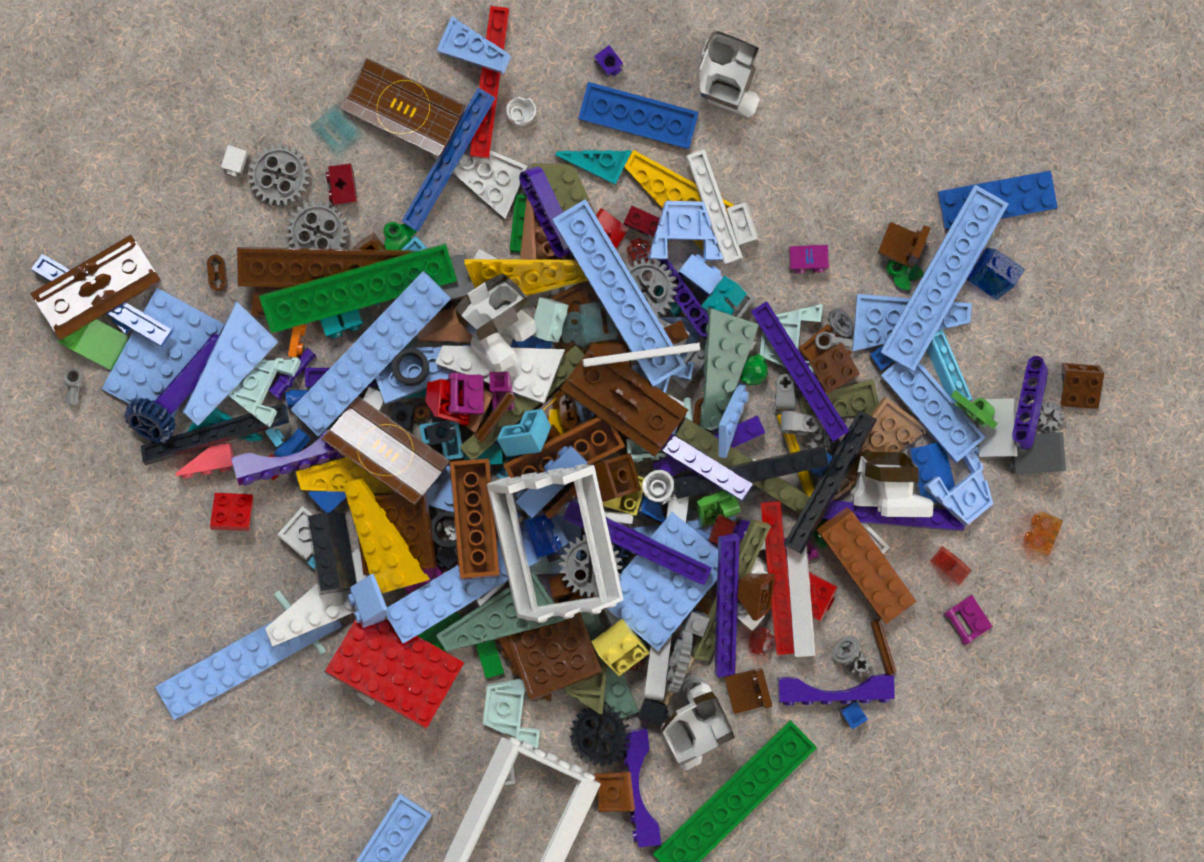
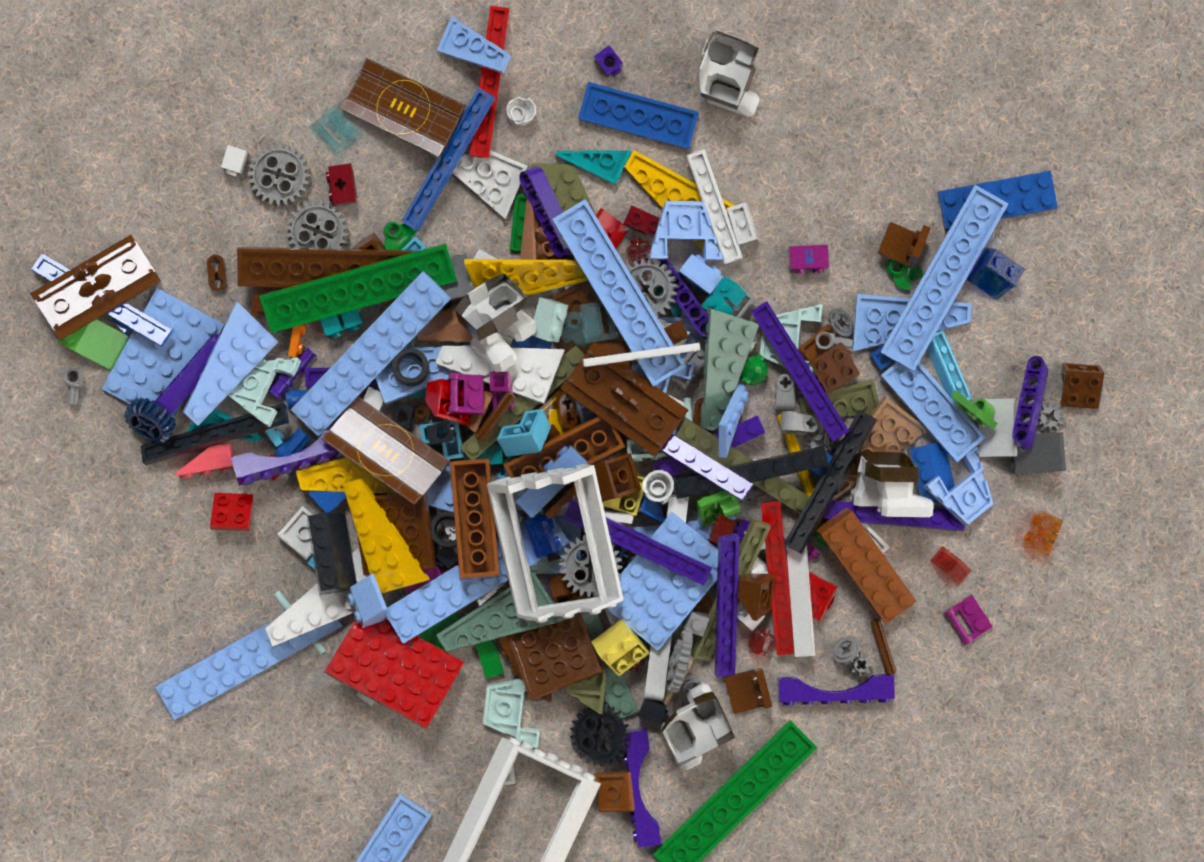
(853, 715): blue panel -> none

